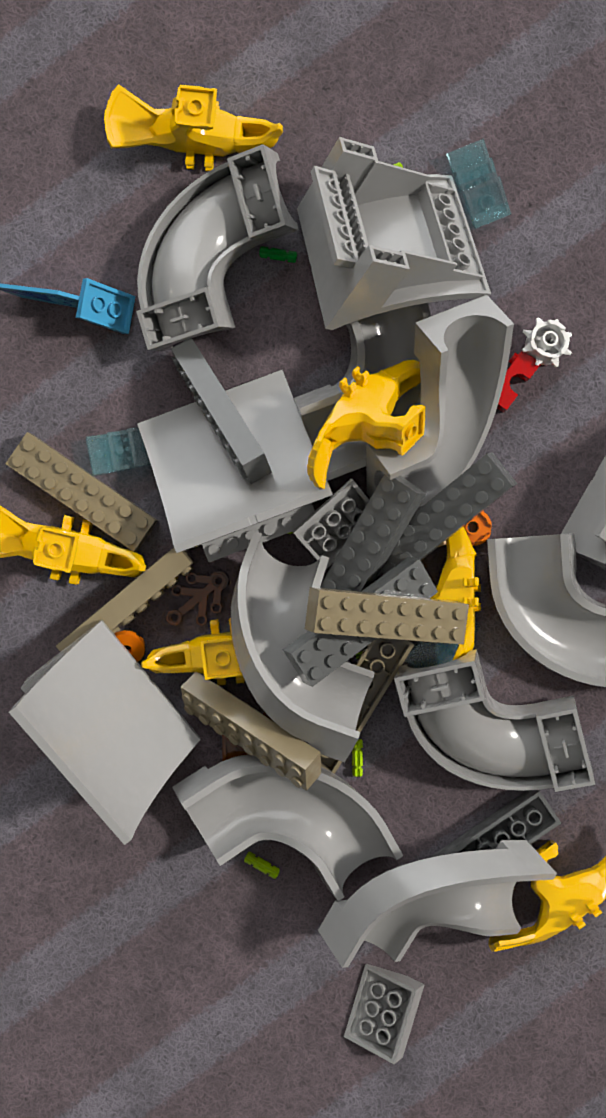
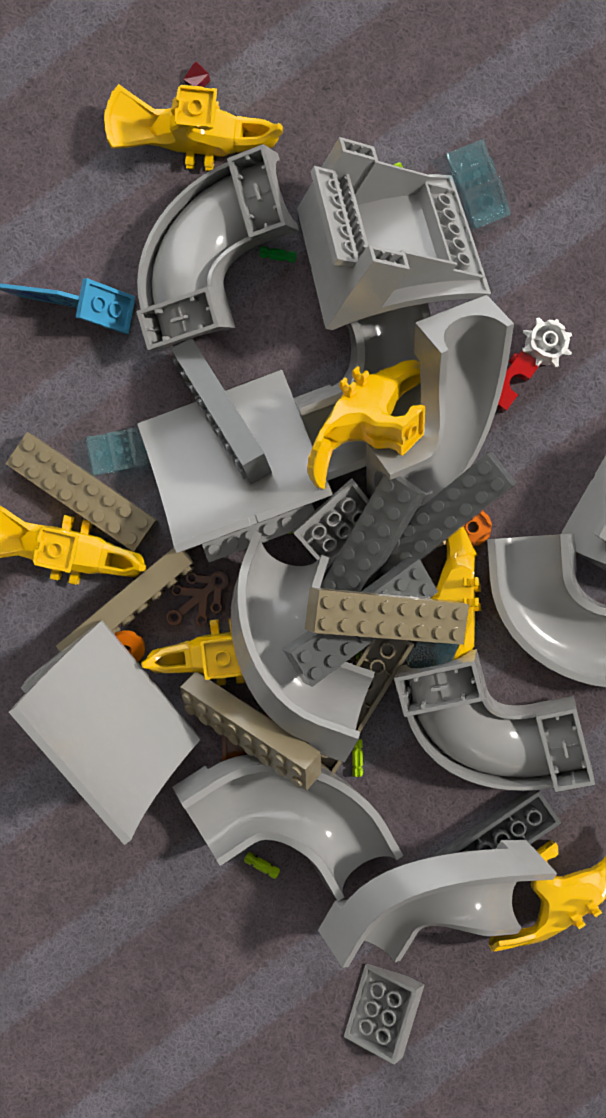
(197, 76): none -> dark red slope

